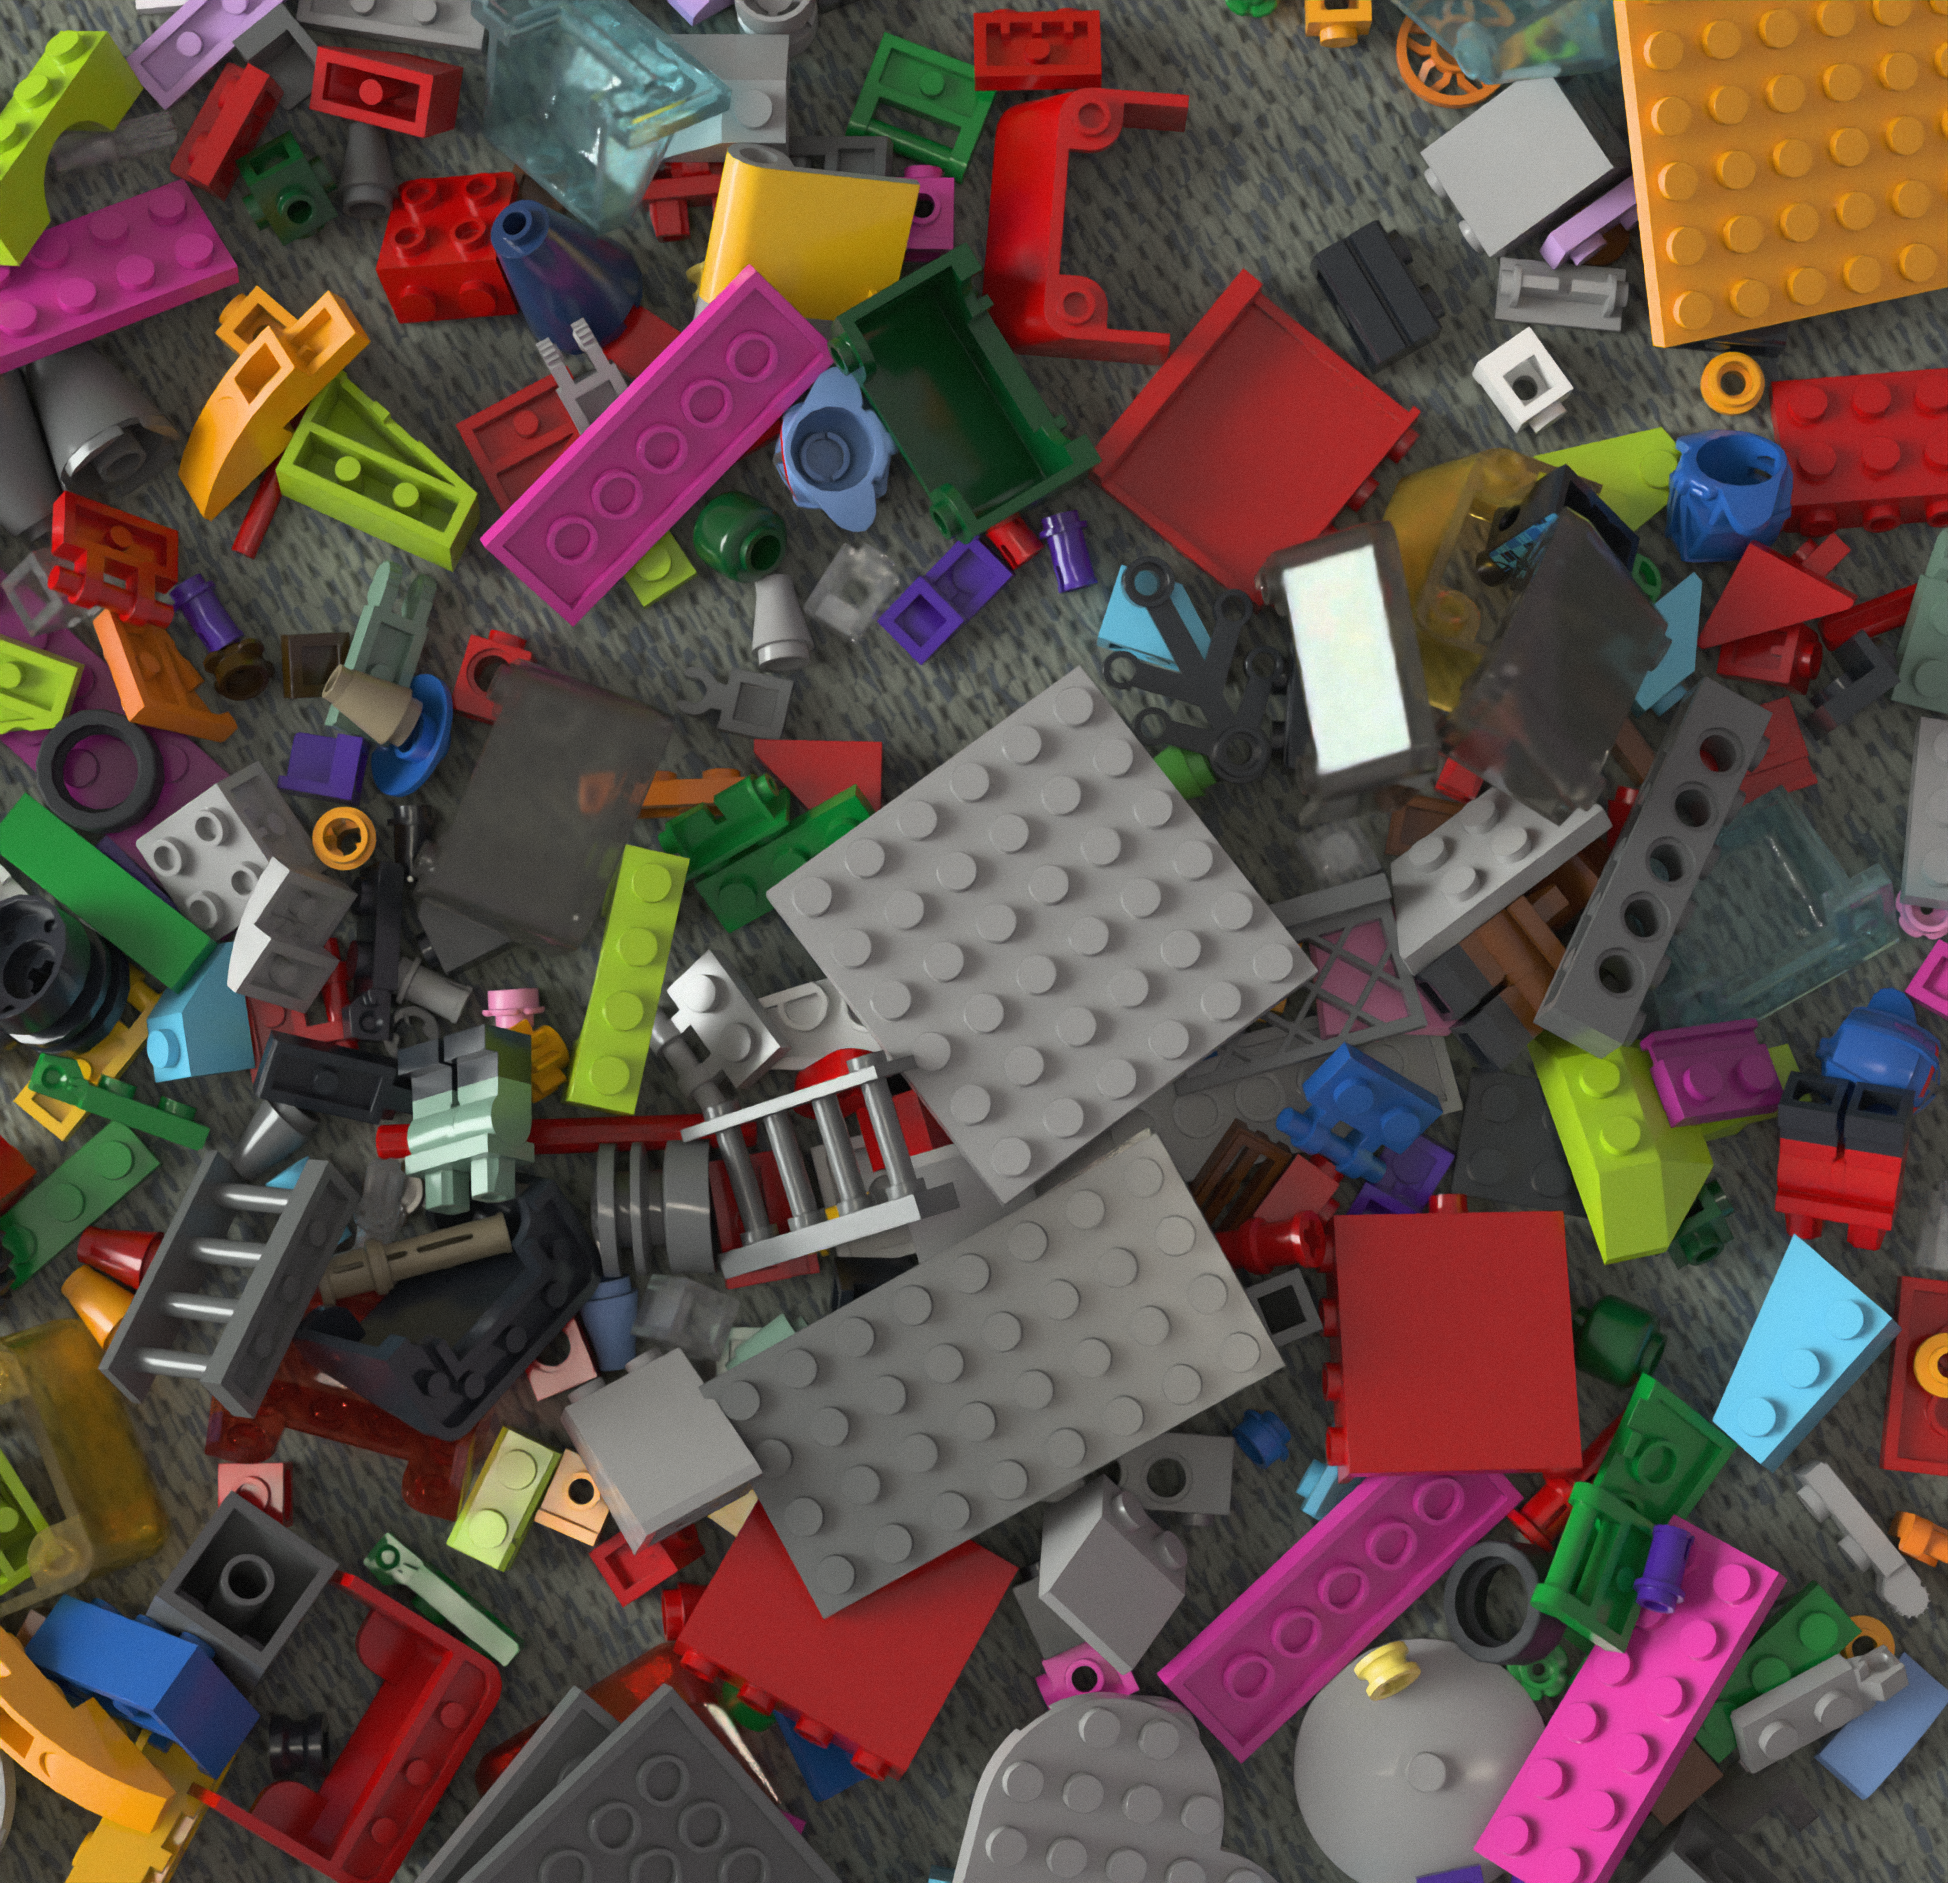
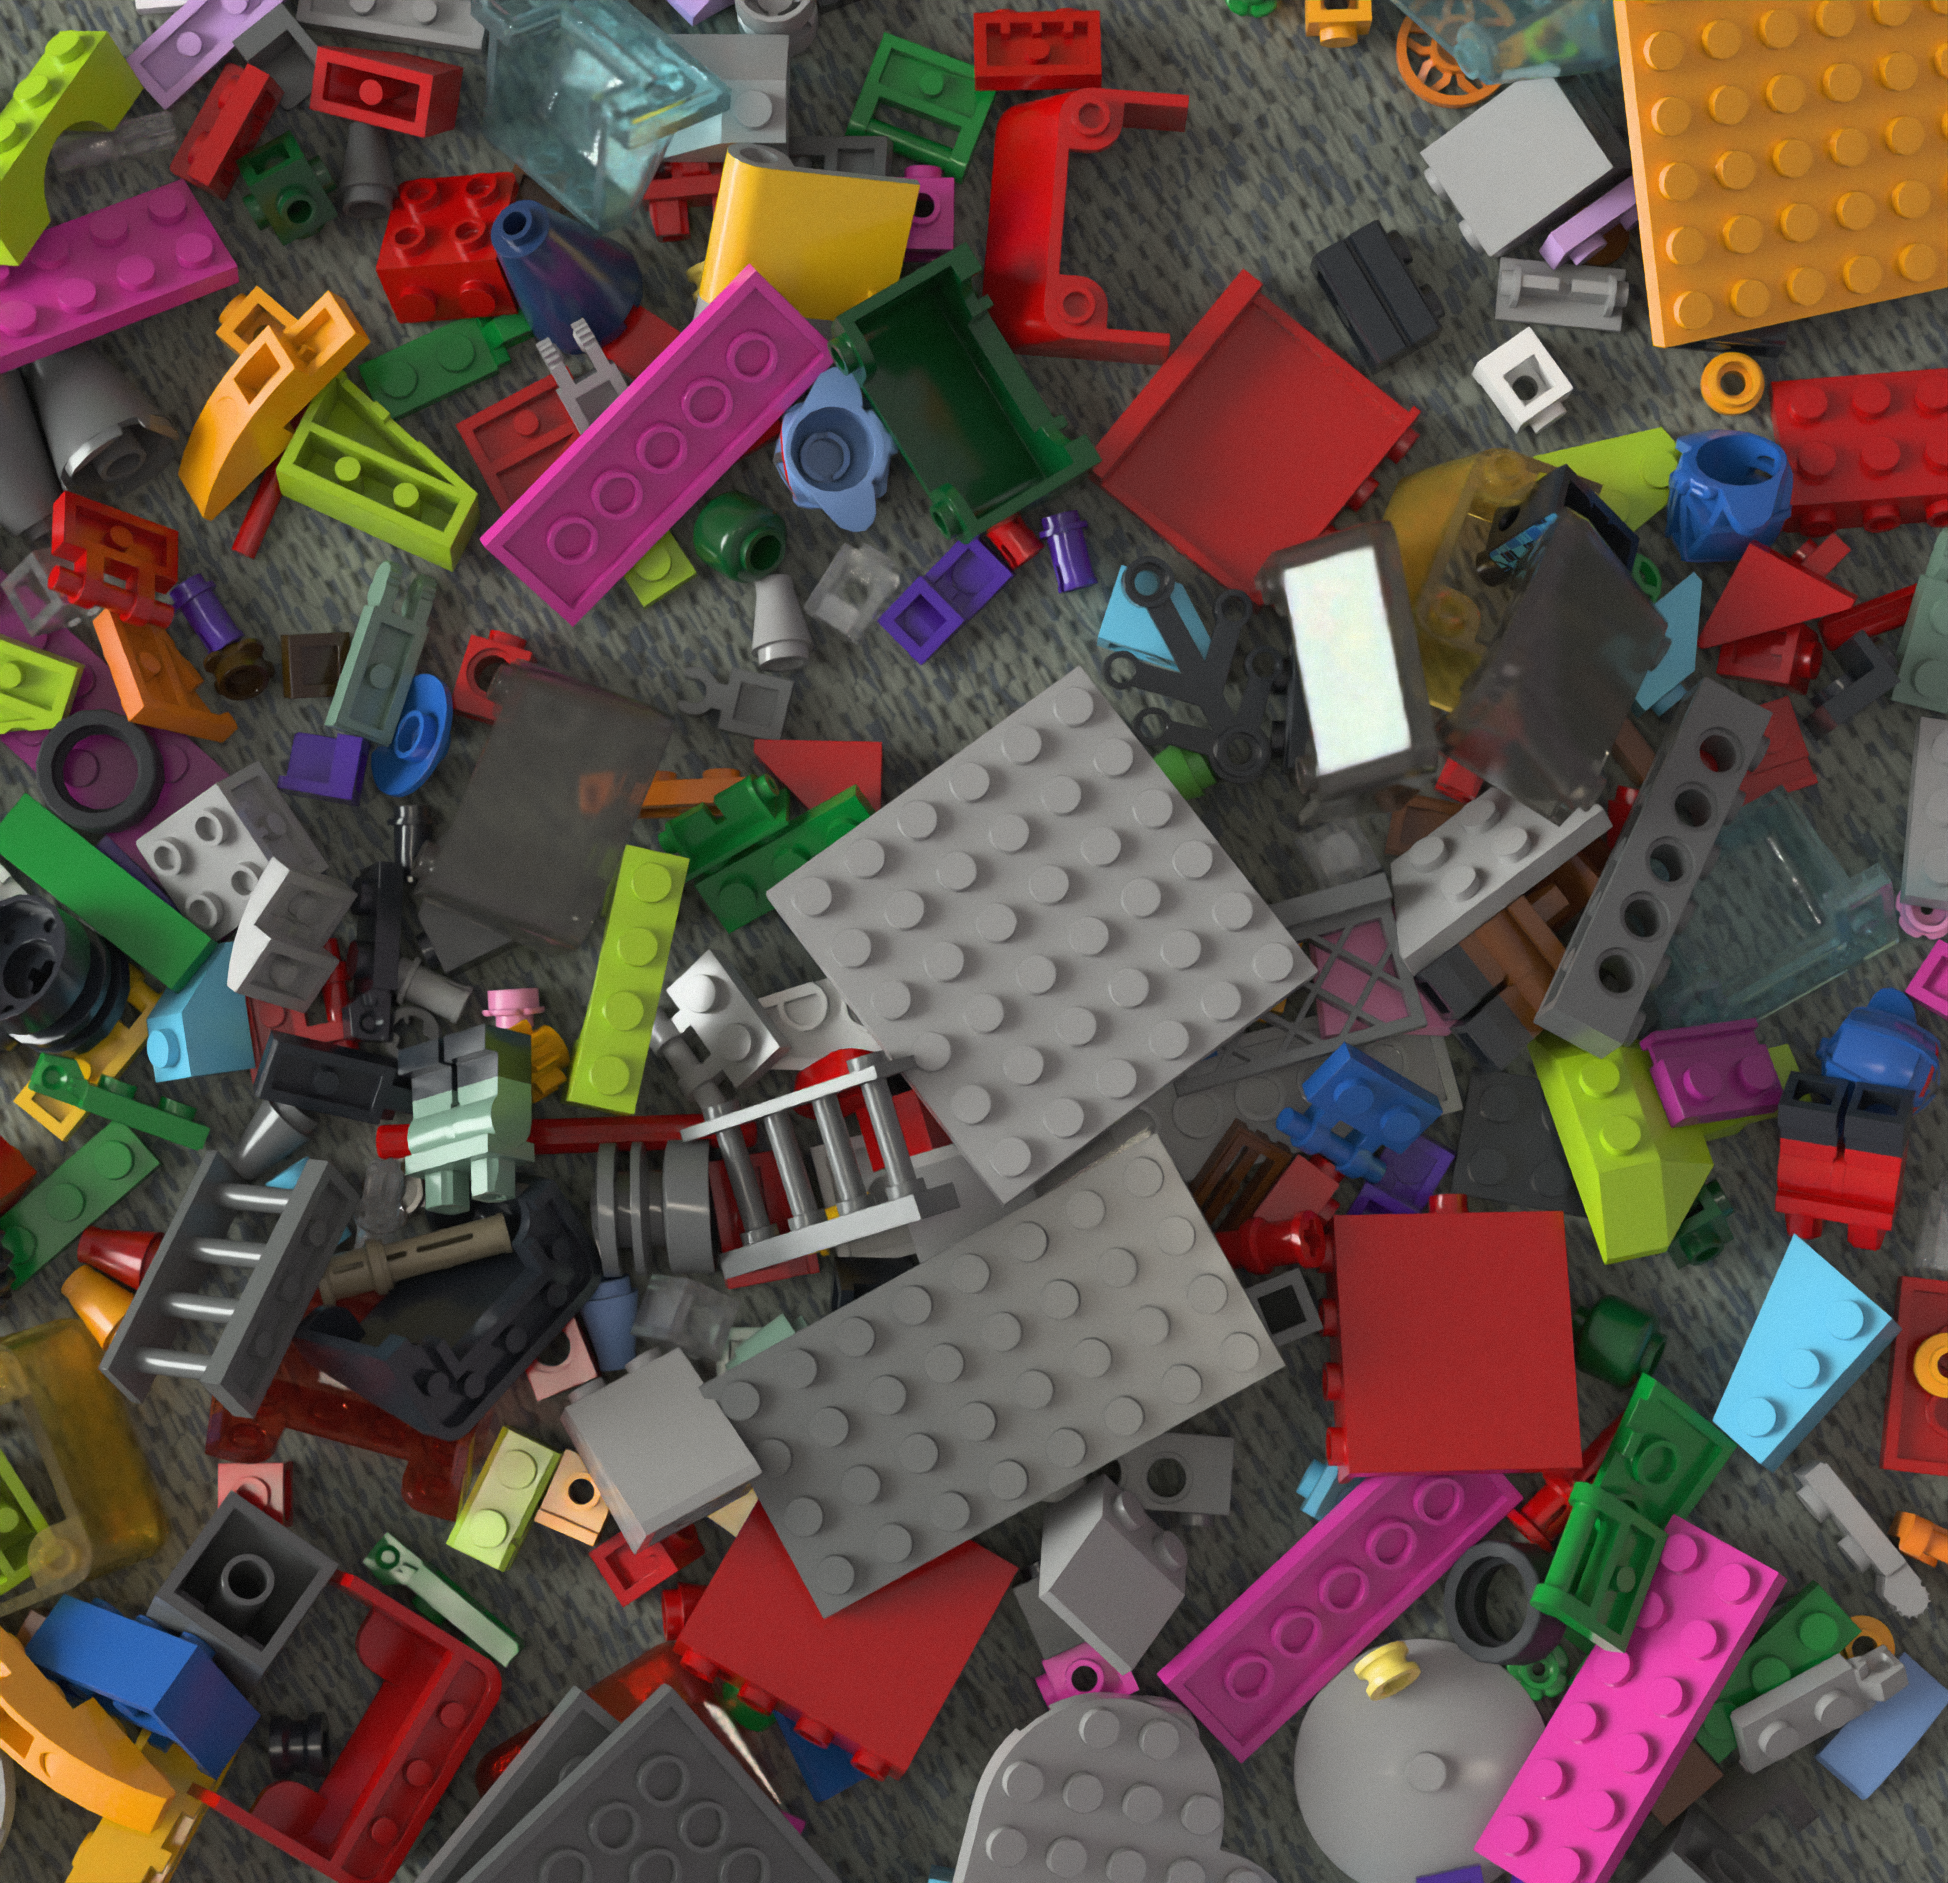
(332, 829): light orange cone -> none
(374, 704): dark tan cone -> none
(443, 362): none -> green hinge
(1262, 1438): blue plate -> none
(1664, 1569): dark purple pin -> none

